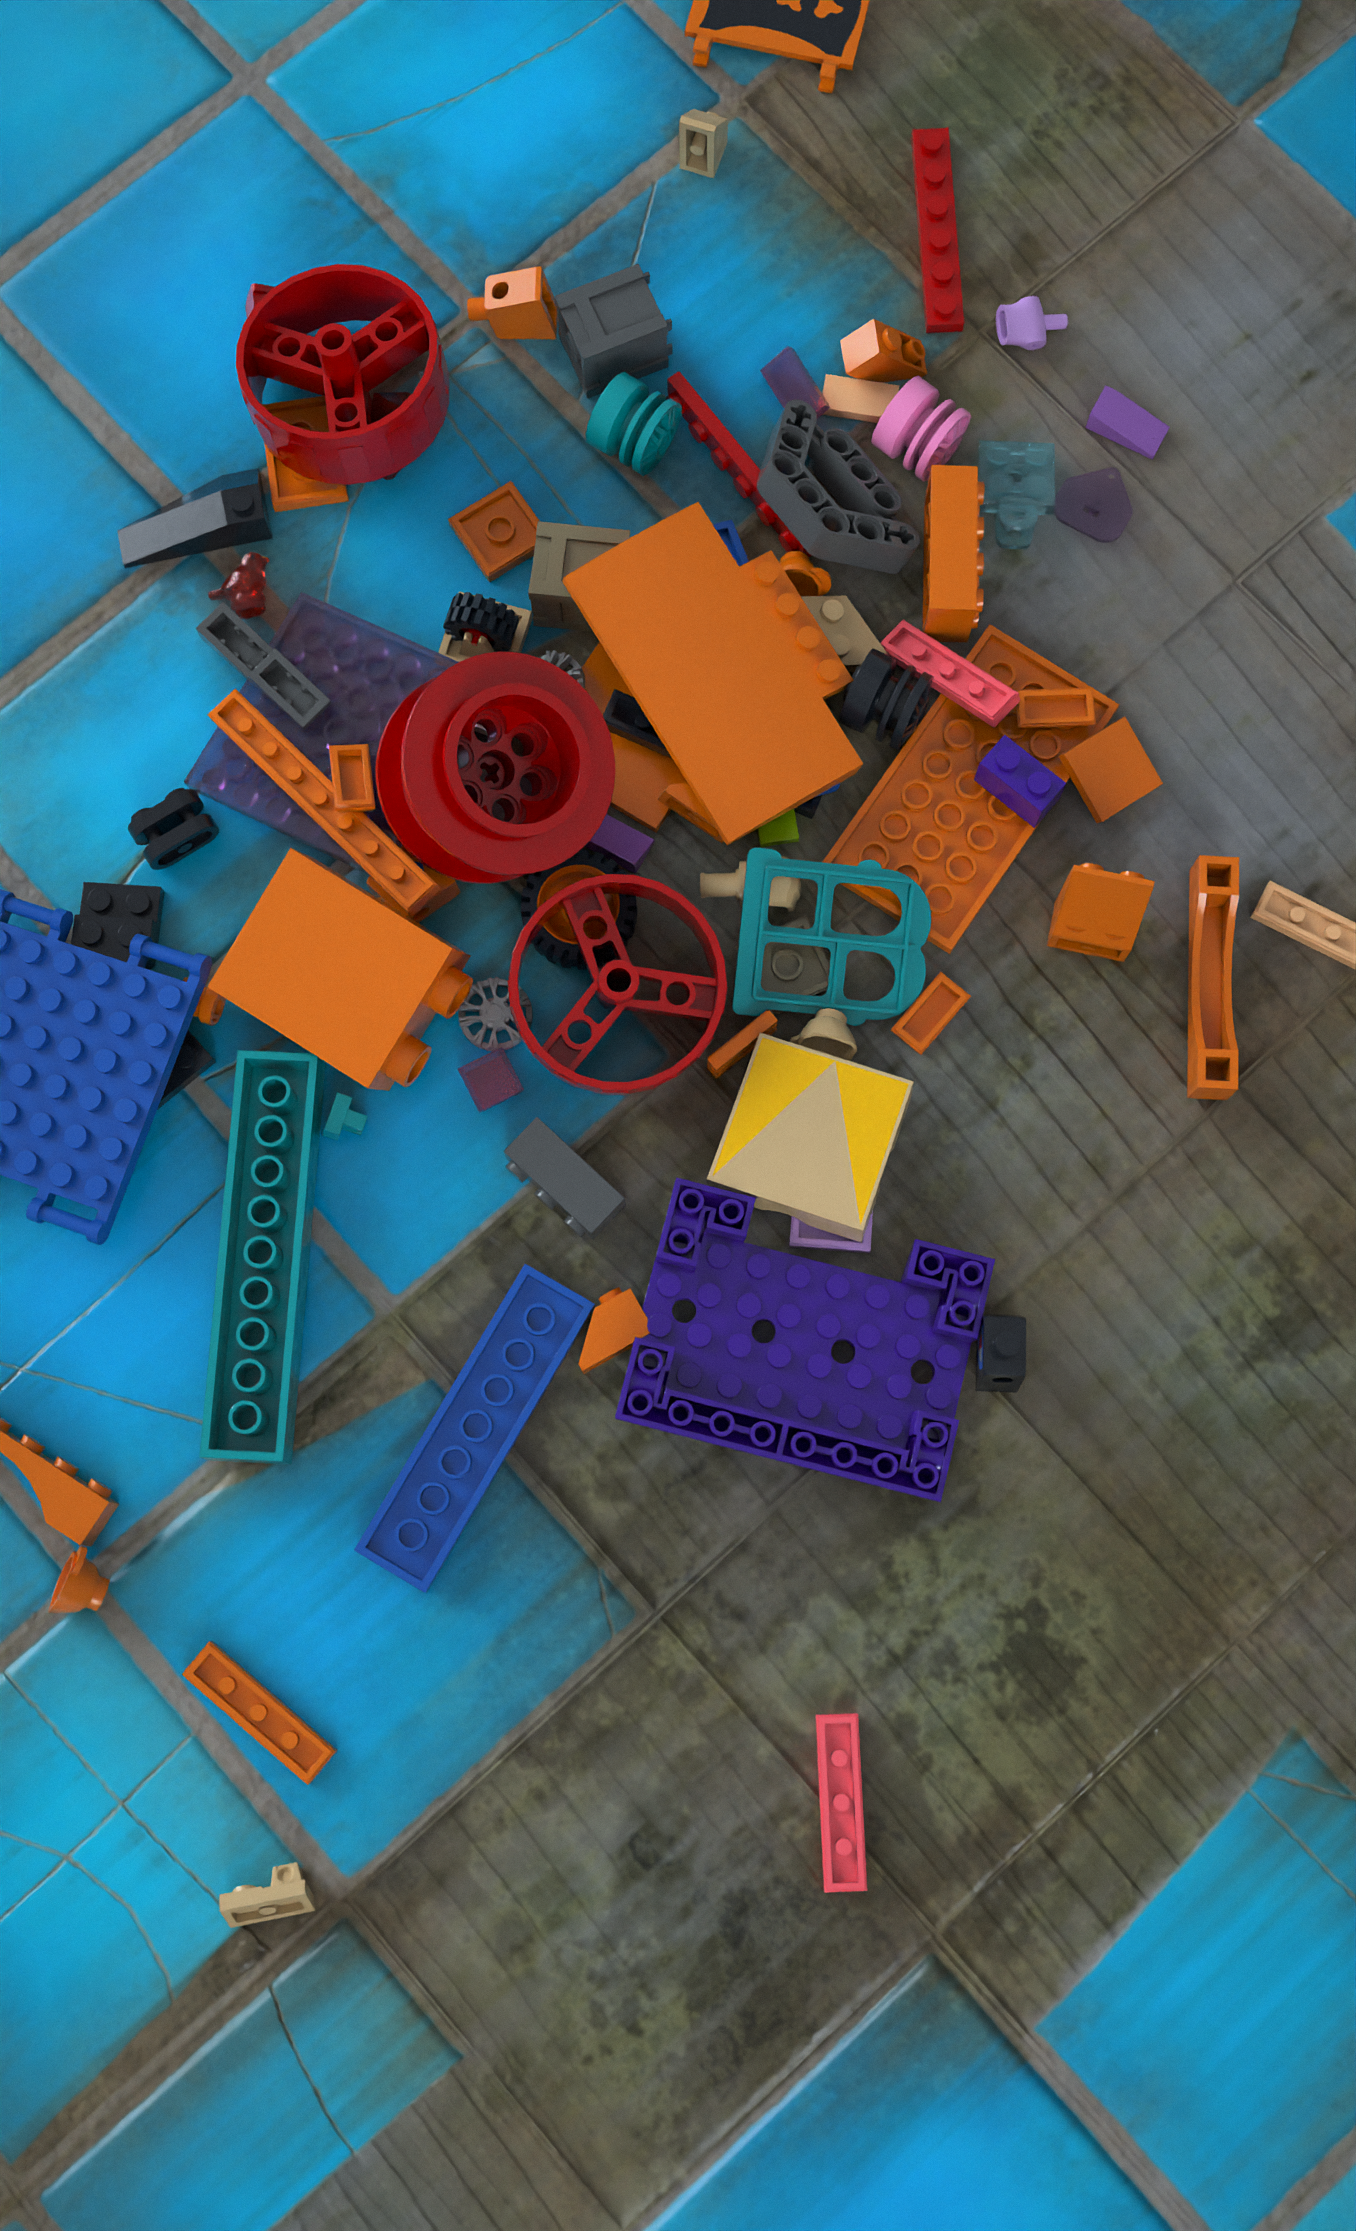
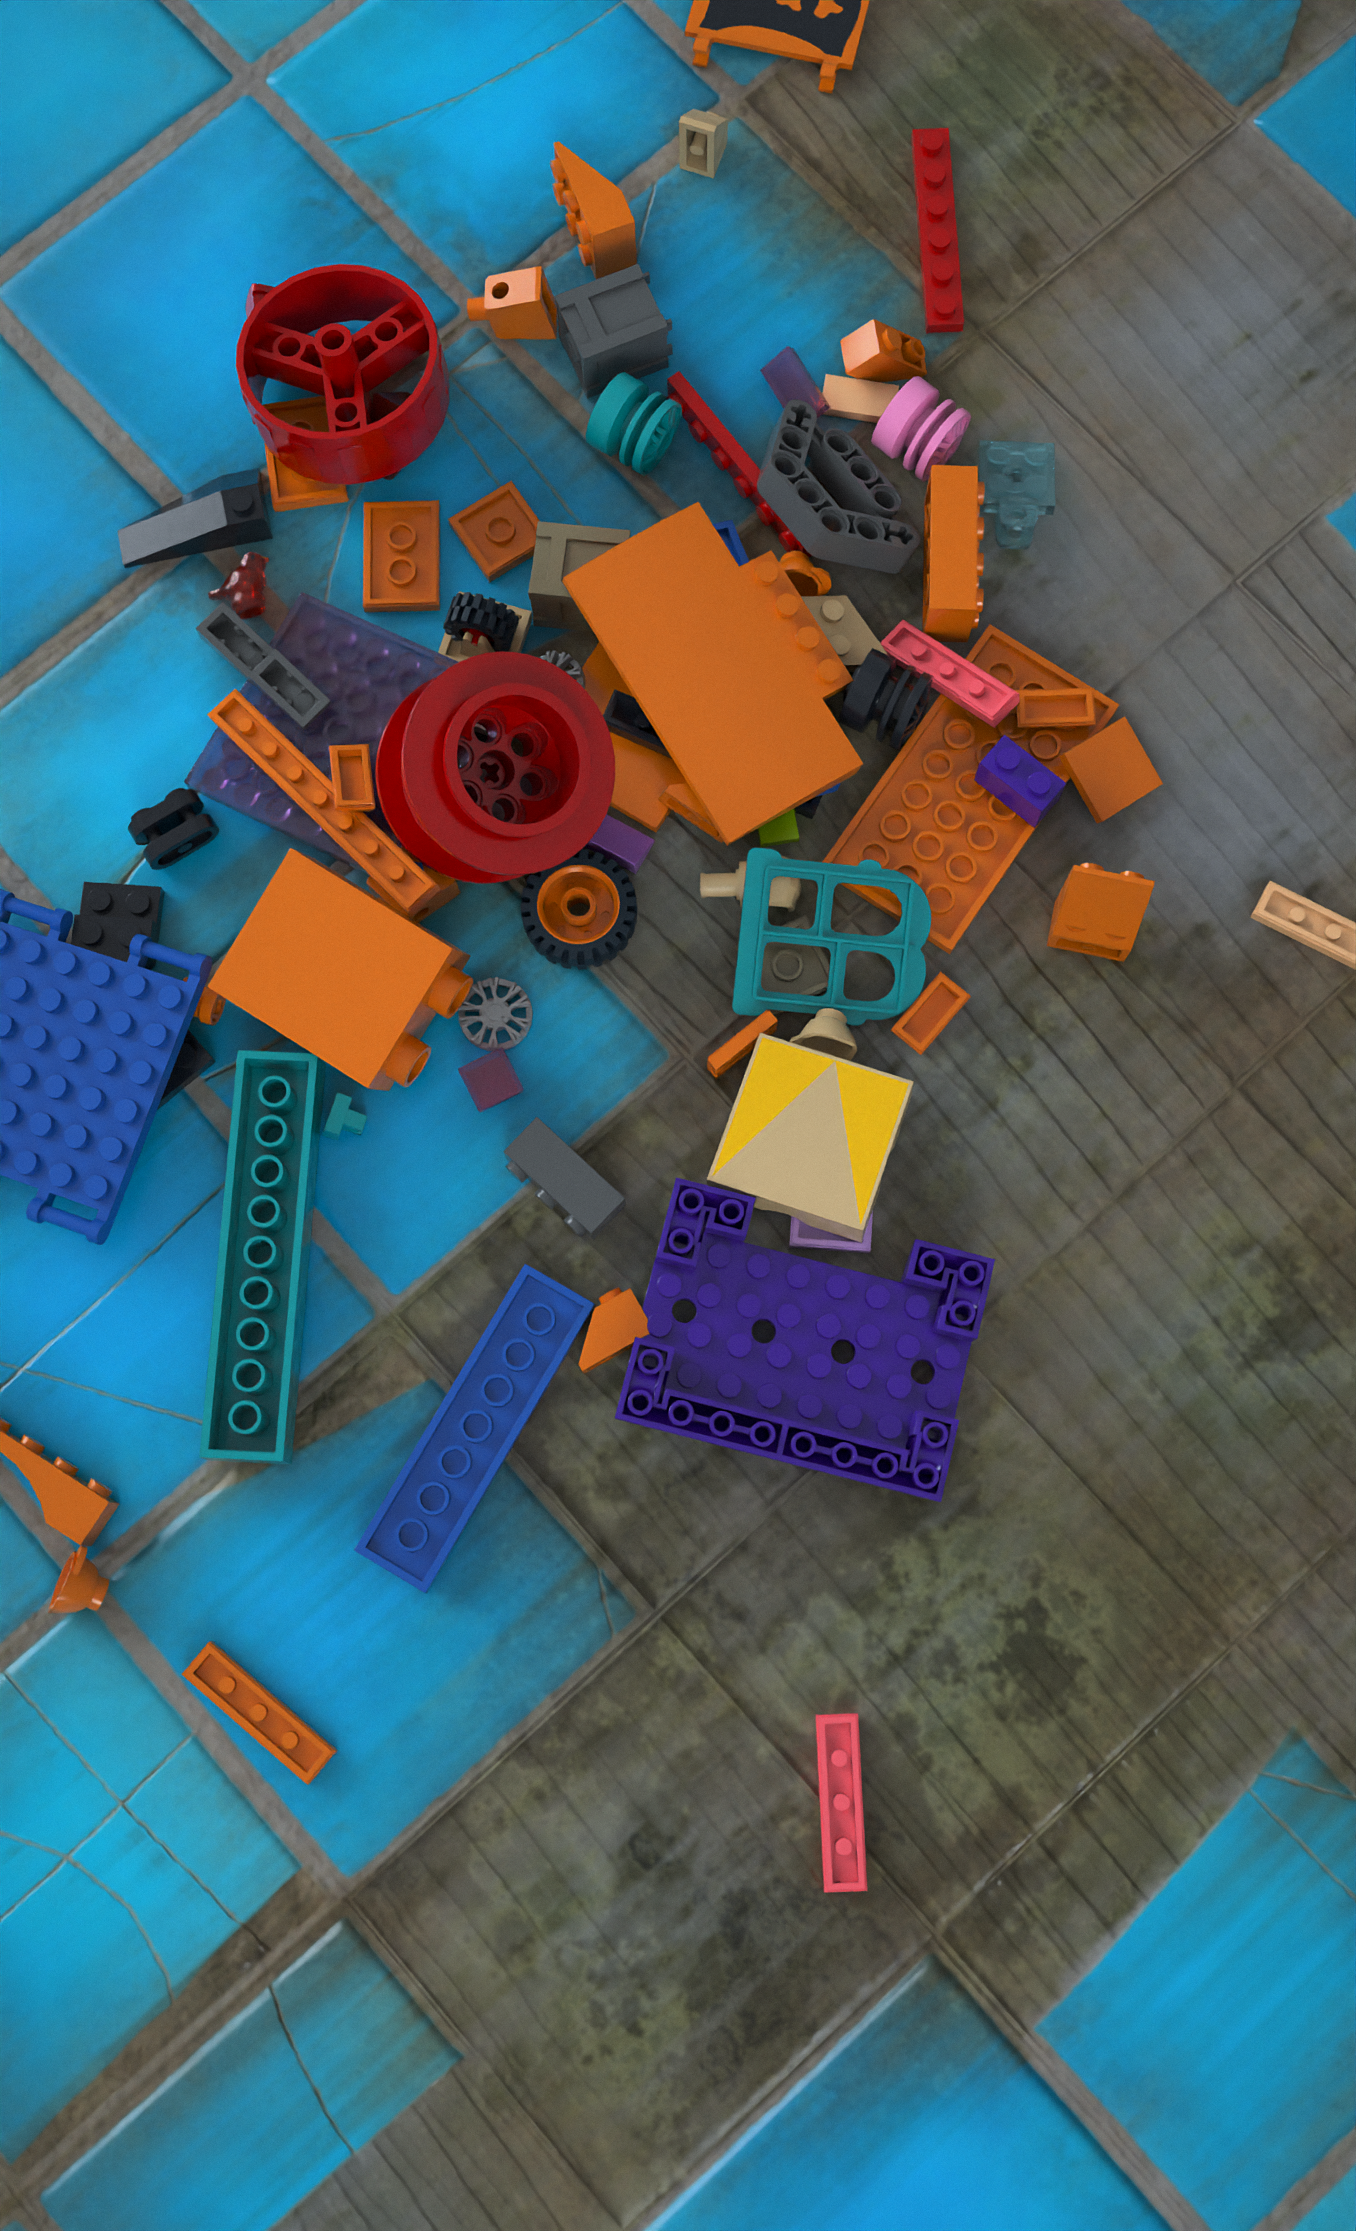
(285, 1897): tan hinge -> none
(401, 556): none -> orange tile
(585, 903): red wheel -> none
(594, 214): none -> orange slope
(1001, 1353): black torso -> none
(1025, 323): lavender piece -> none
(1099, 495): clear purple piece -> none
(1126, 423): medium lavender slope -> none
(1211, 1032): orange arch -> none

